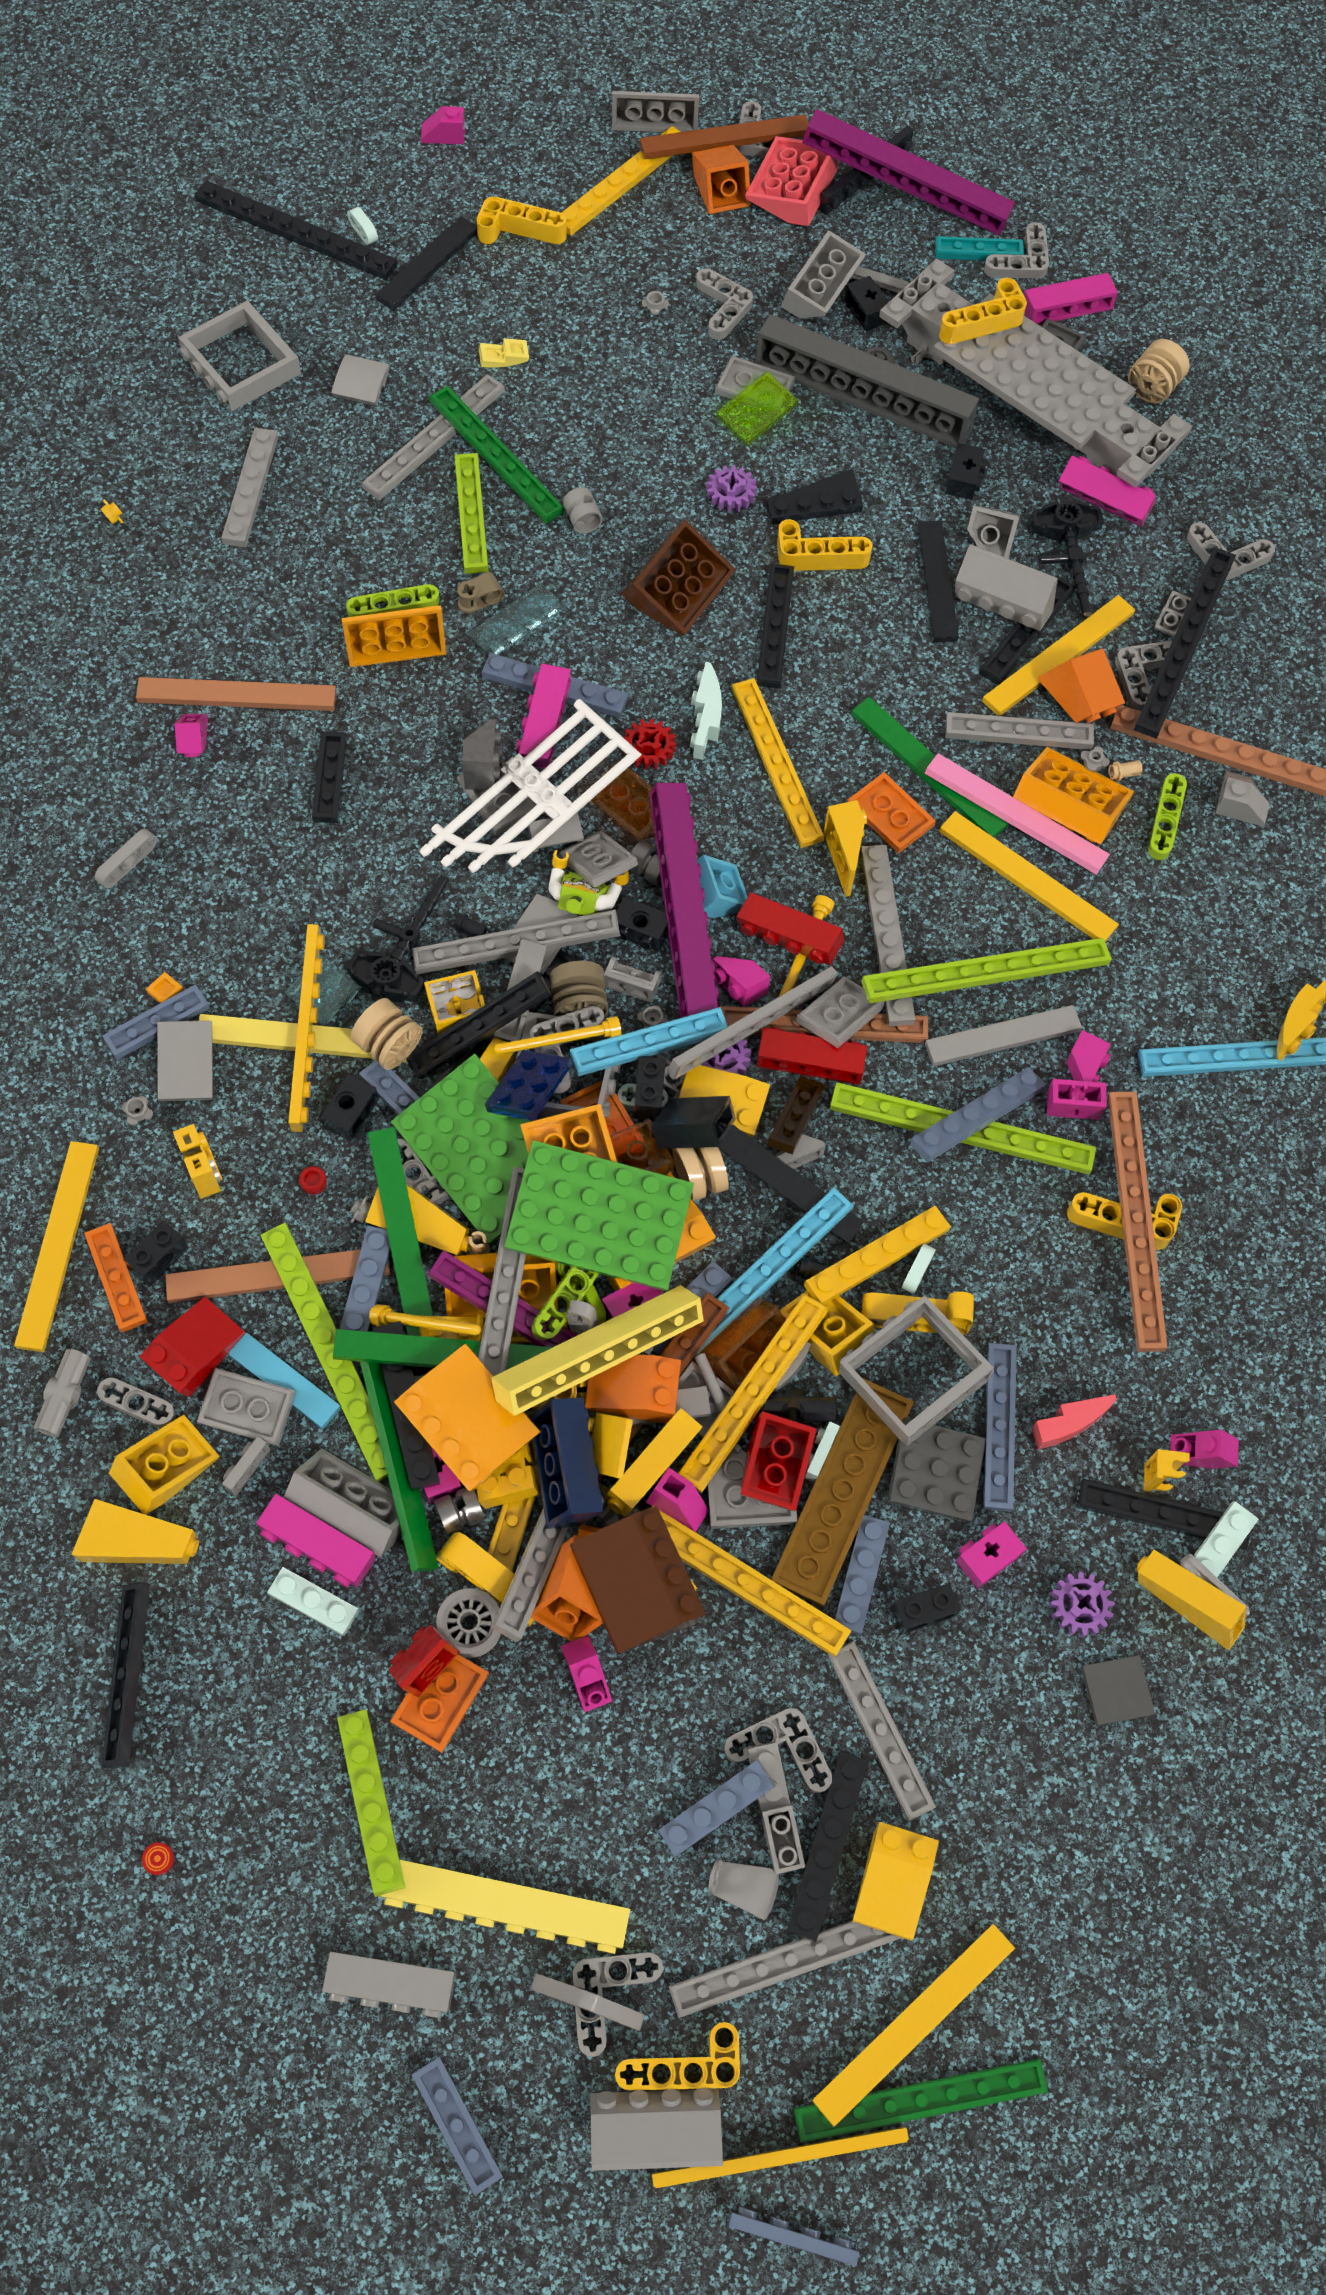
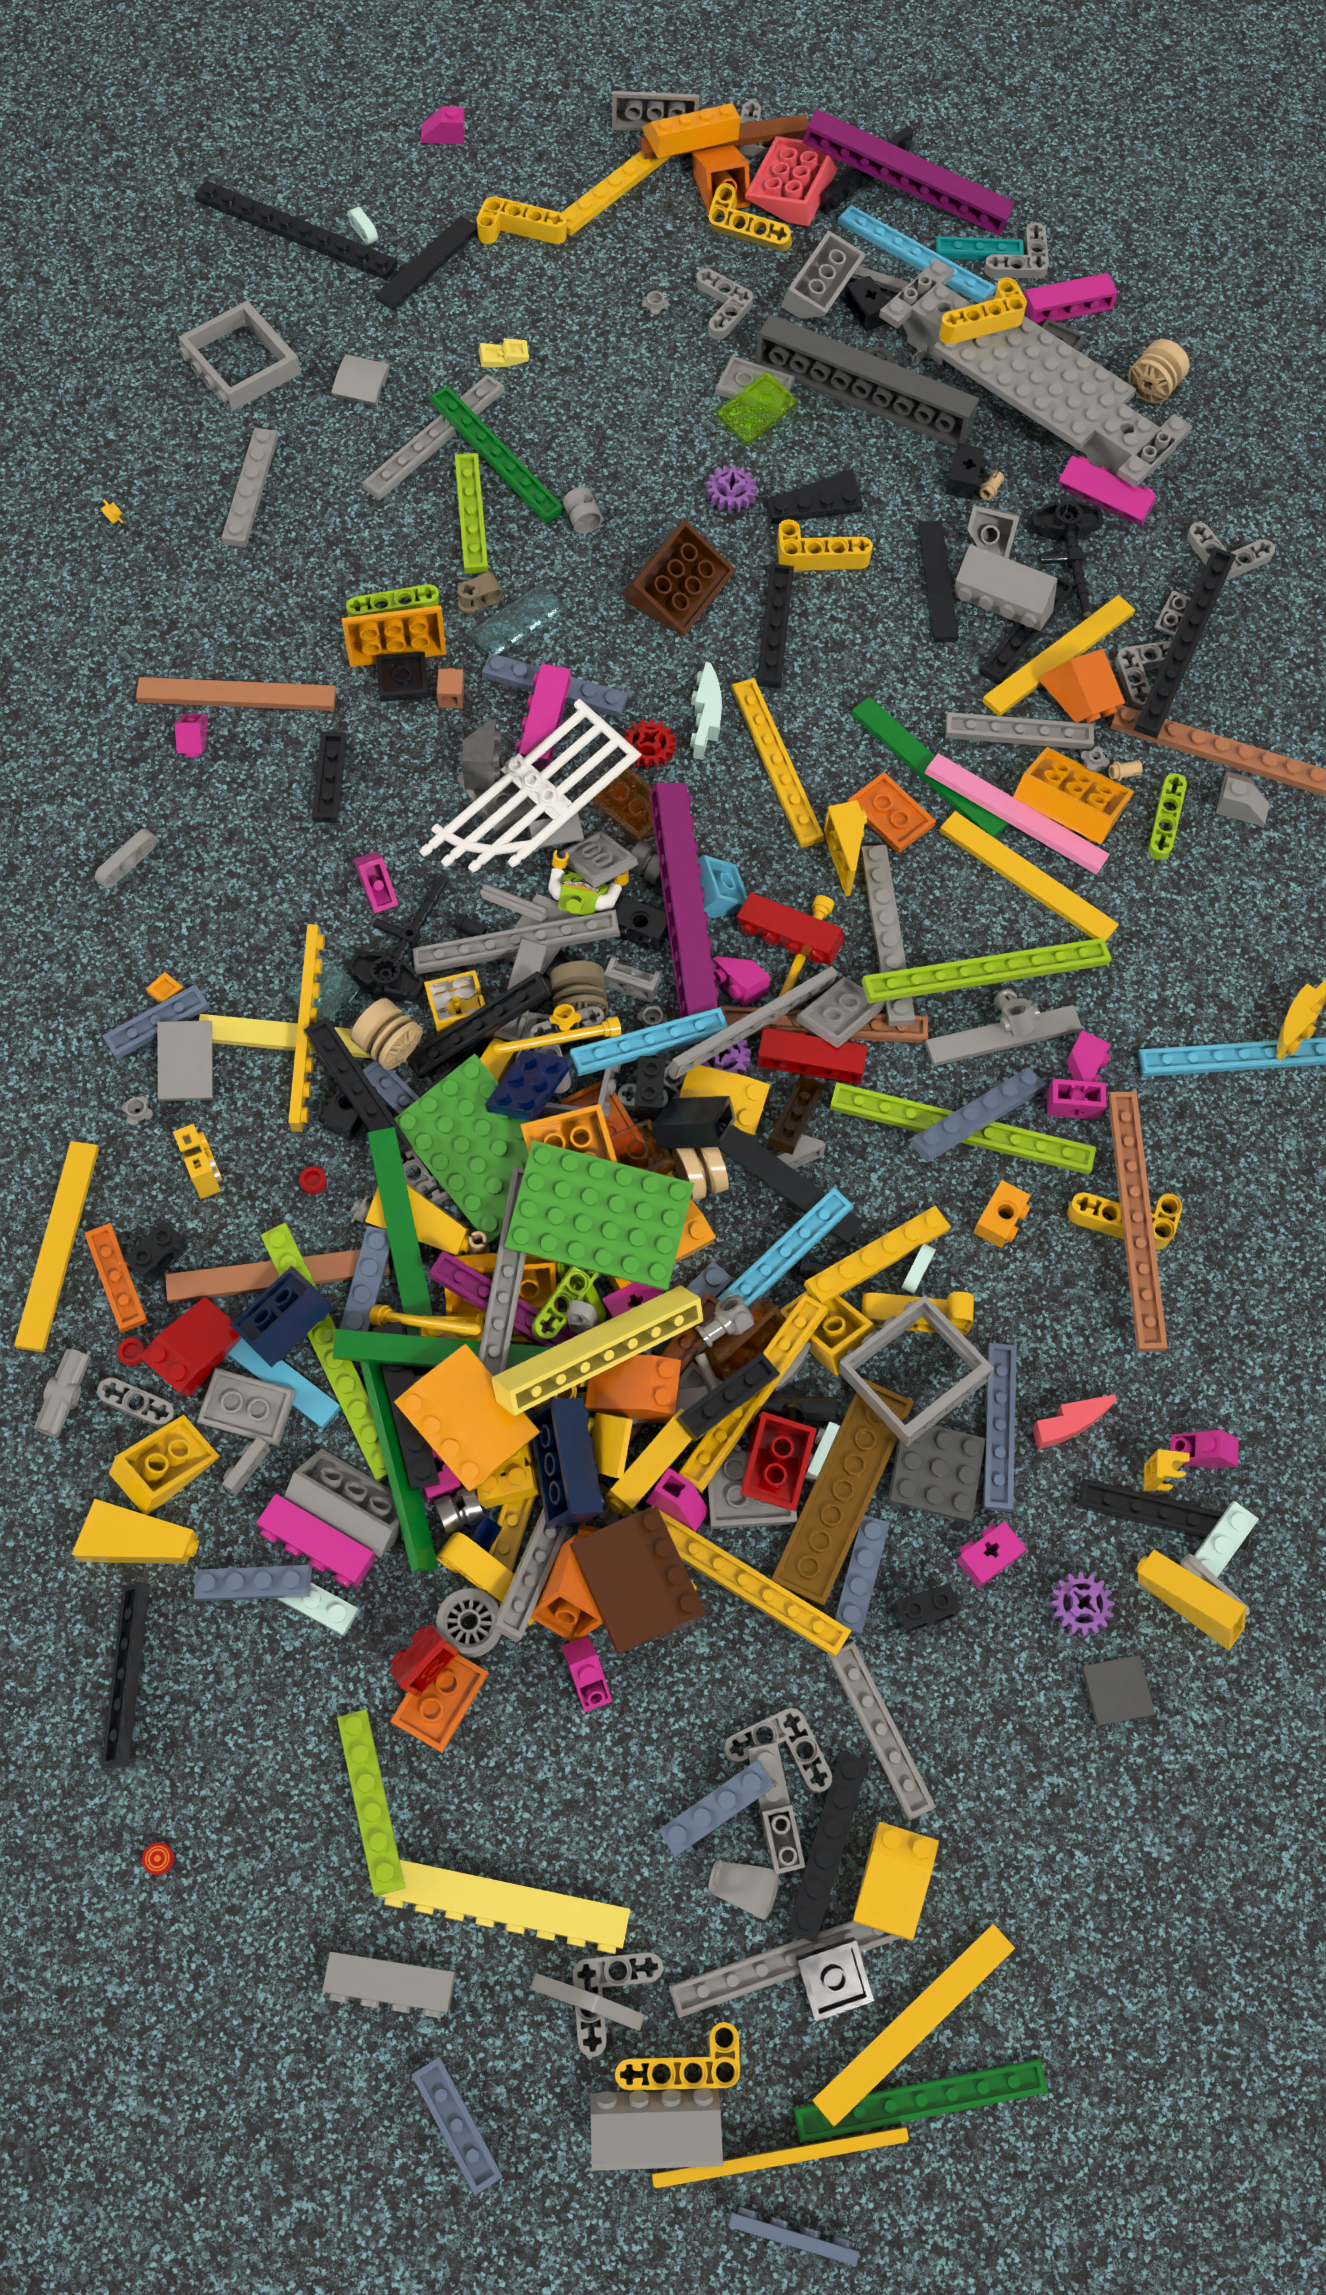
(130, 1350): none -> red tile
(253, 1583): none -> sand blue plate
(281, 1316): none -> dark blue slope
(353, 1080): none -> black tile
(376, 881): none -> dark pink slope
(402, 676): none -> black plate
(450, 688): none -> nougat brick
(486, 1533): none -> clear blue slope
(514, 903): none -> light grey axle
(565, 1017): none -> yellow plate
(693, 130): none -> light orange slope
(728, 1396): none -> black plate
(730, 1317): none -> light grey connector
(752, 222): none -> yellow beam
(834, 1979): none -> plate
(912, 252): none -> medium azure tile
(989, 489): none -> tan pin
(1008, 1200): none -> light orange brick
(1017, 1014): none -> light grey connector

